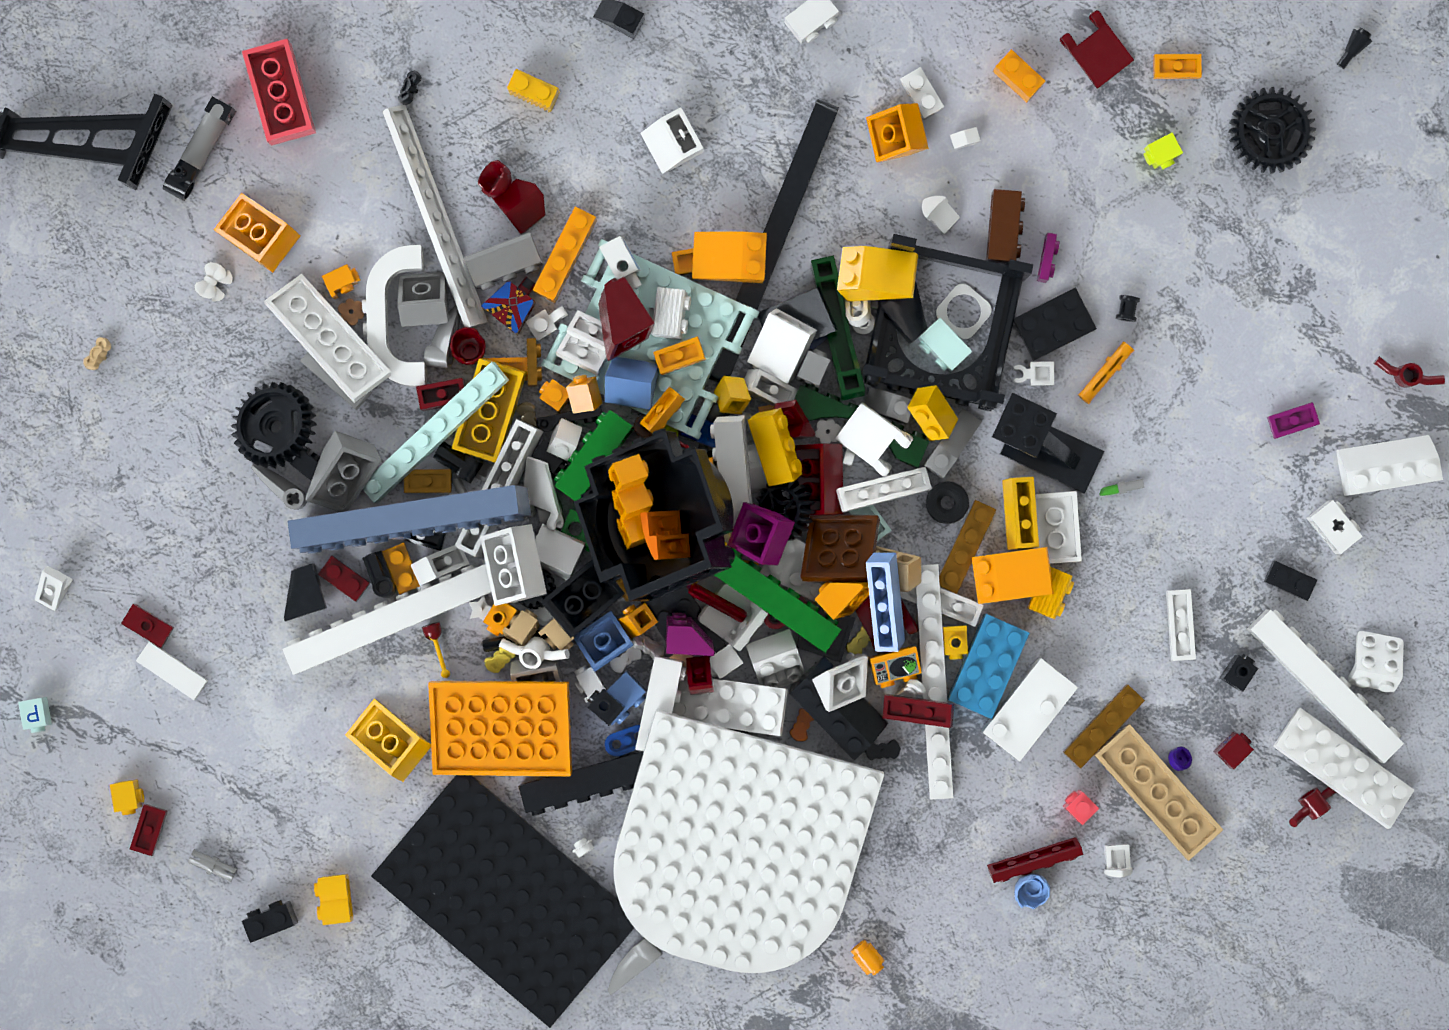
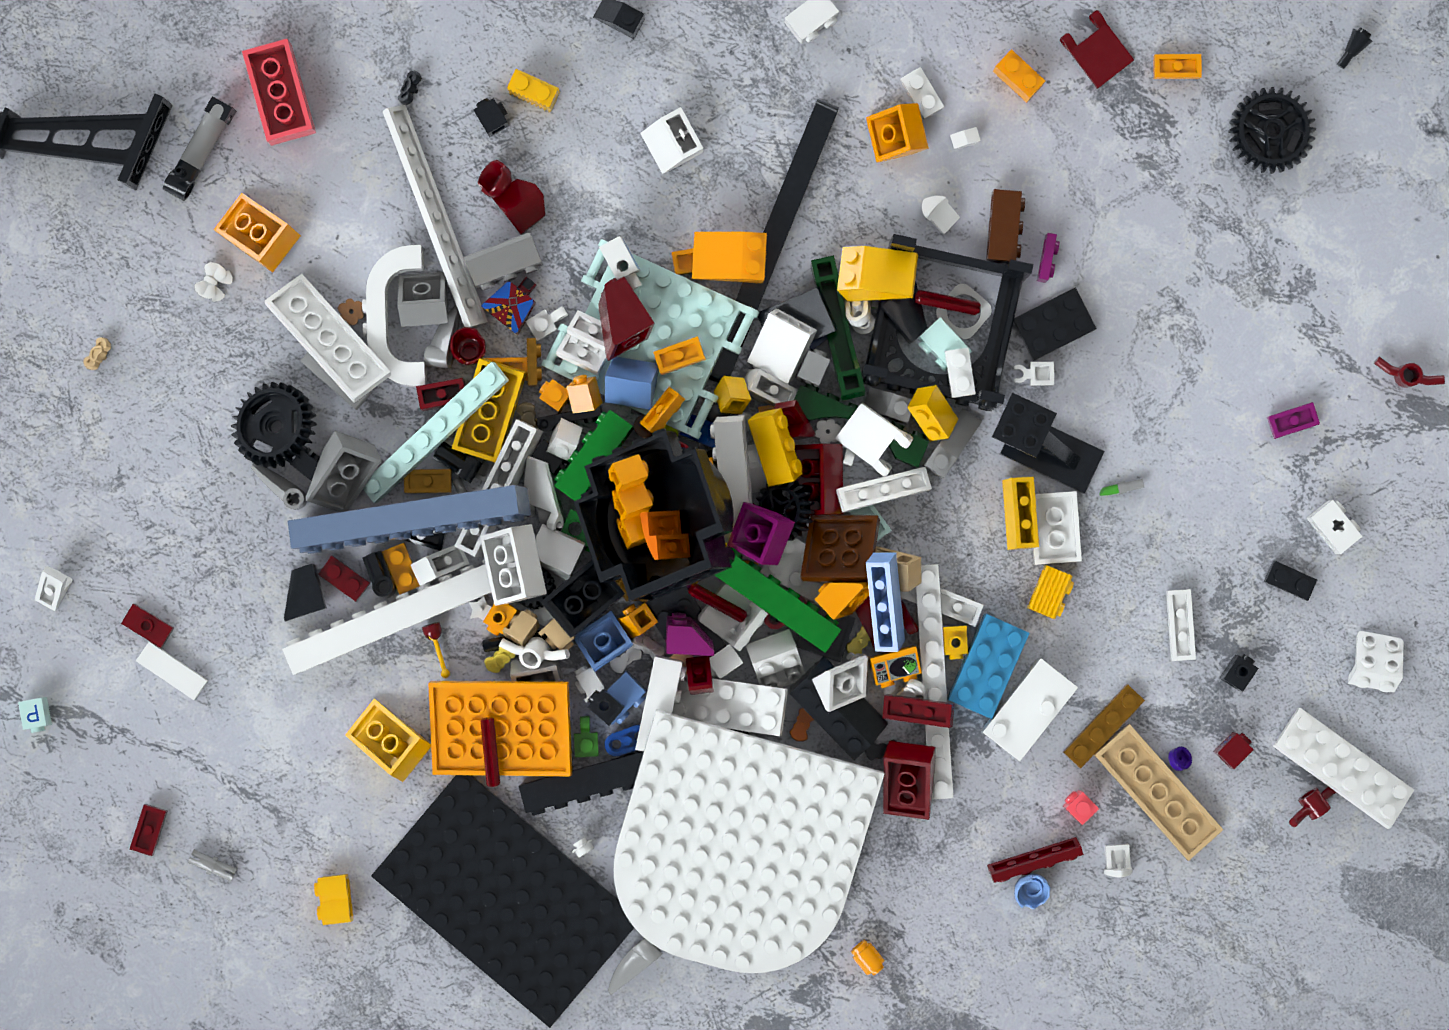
(126, 796): yellow brick -> none
(269, 921): black brick -> none
(341, 280): light orange brick -> none
(490, 752): none -> dark red axle
(491, 116): none -> black brick
(565, 254): light orange brick -> none
(586, 742): none -> bright green plate
(670, 313): white brick -> none
(908, 780): none -> dark red slope
(947, 302): none -> dark red axle
(960, 372): none -> white plate
(960, 498): black tyre -> none
(966, 546): pearl gold plate -> none
(1012, 575): light orange slope -> none
(1106, 372): light orange pin -> none
(1127, 308): black bush -> none
(1162, 152): neon yellow brick -> none
(1325, 686): white brick -> none
(1388, 465): white slope -> none

